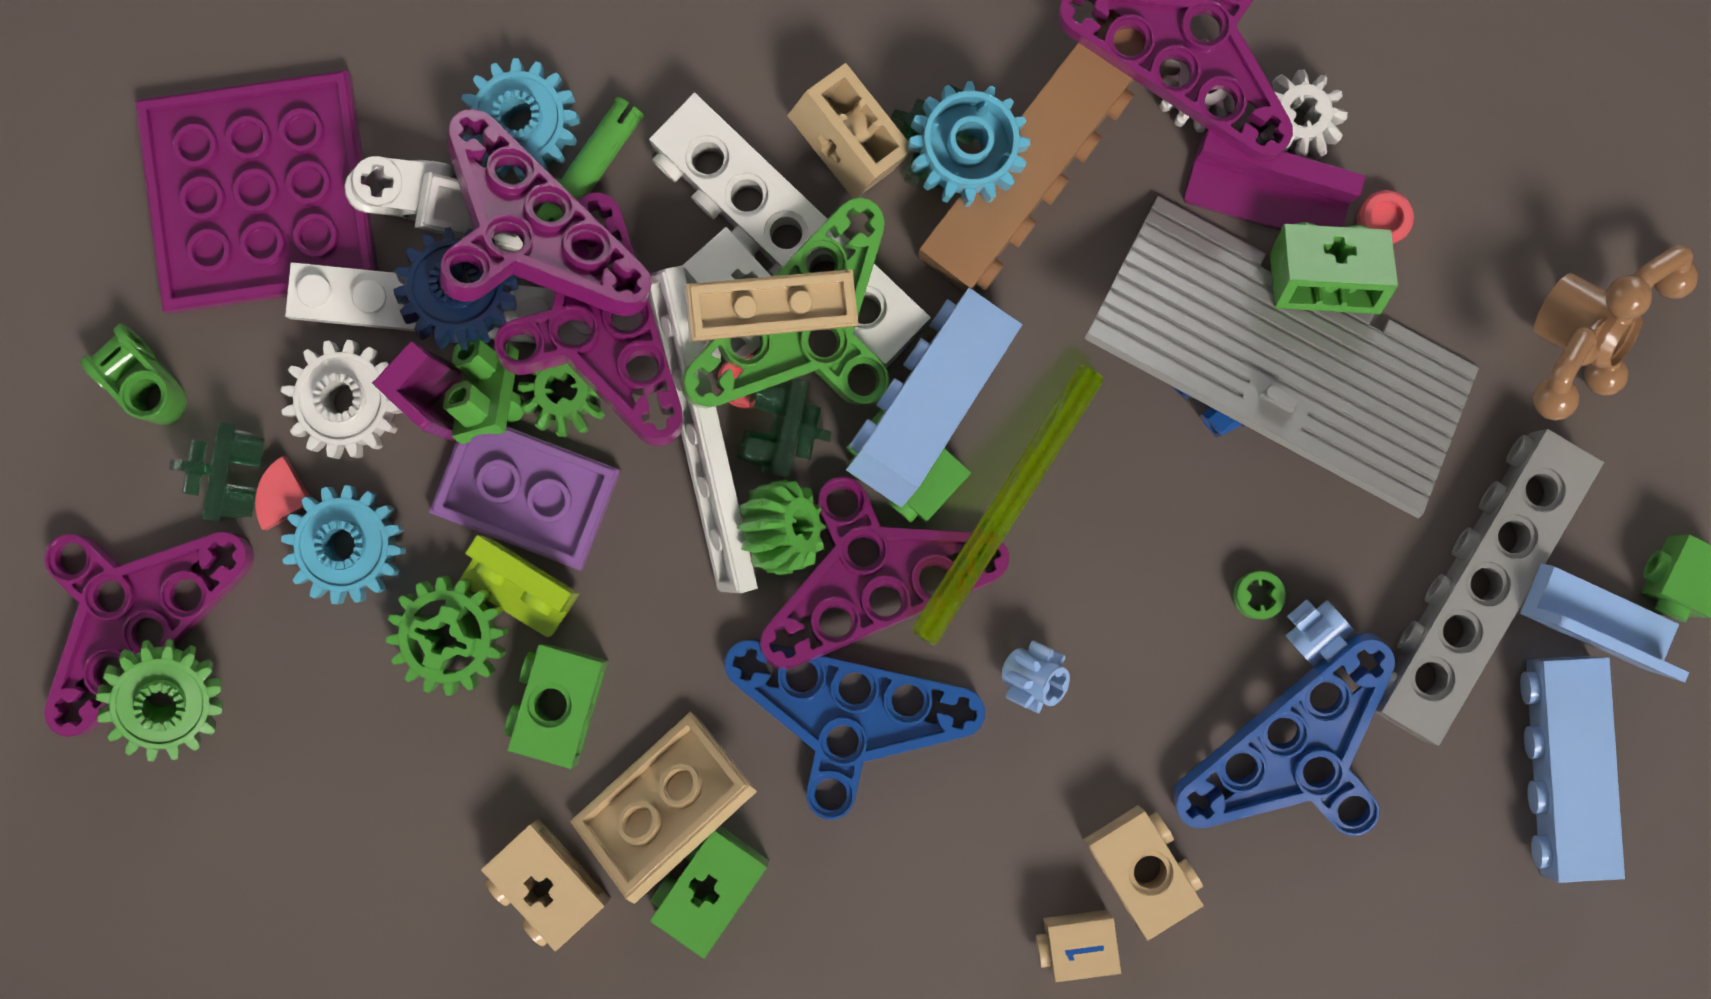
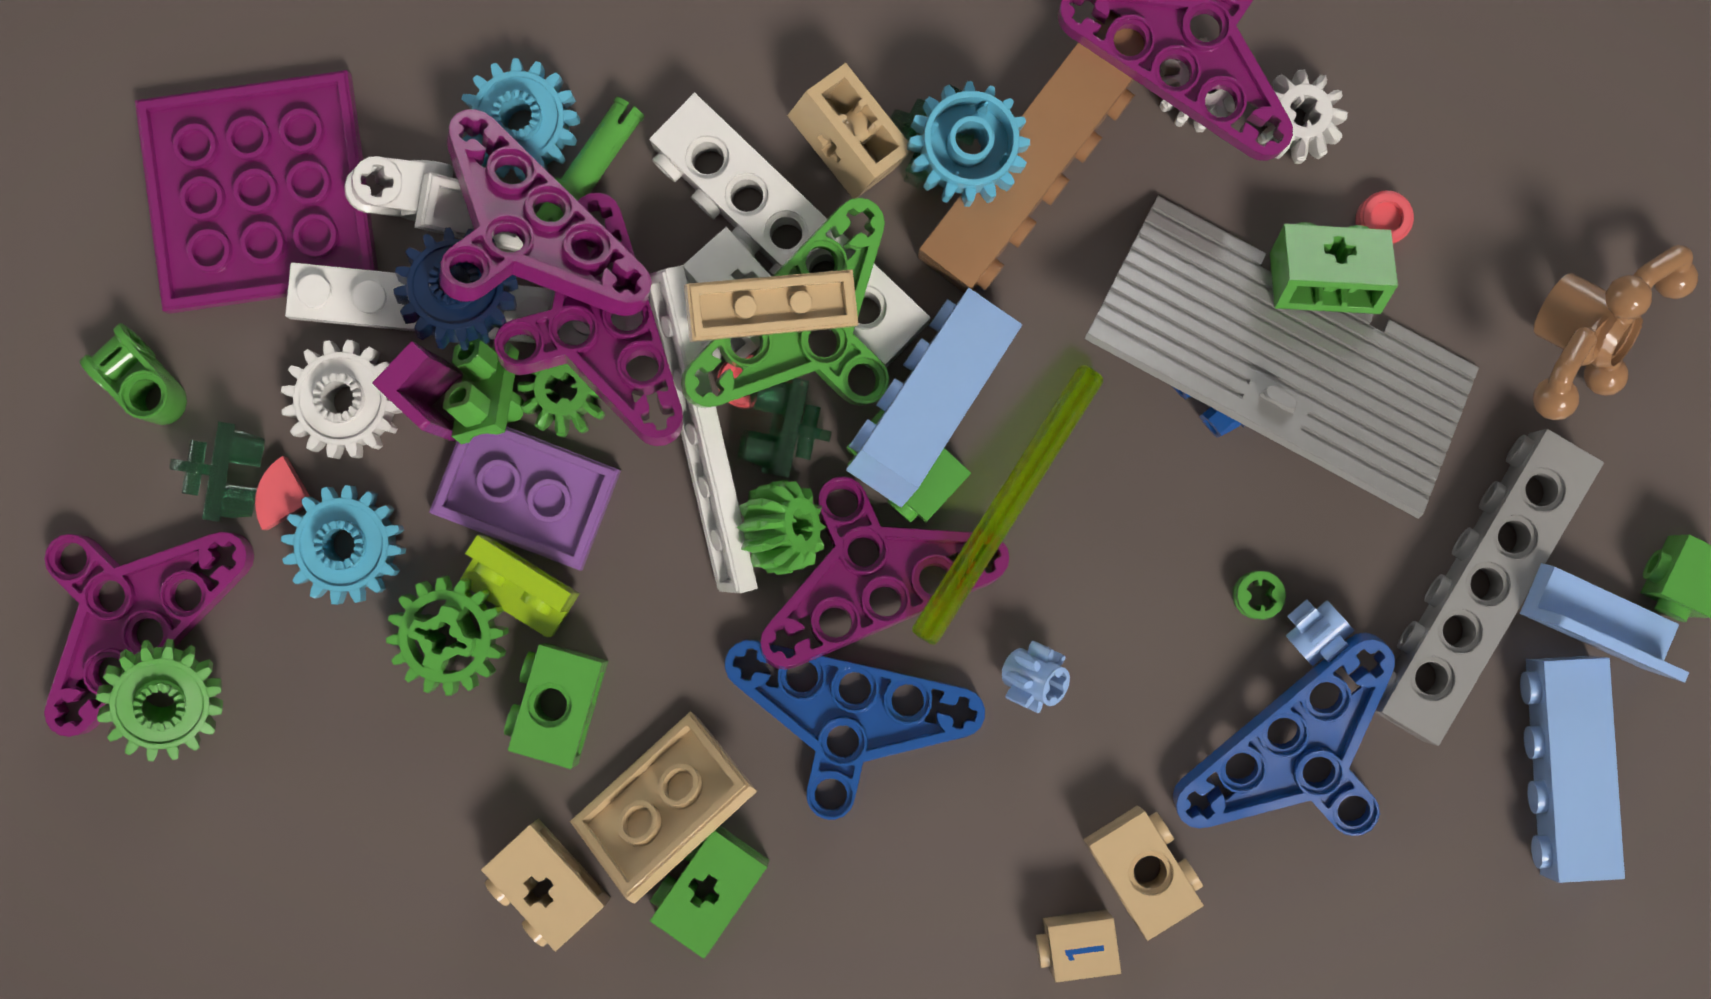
(1270, 191): magenta panel -> none

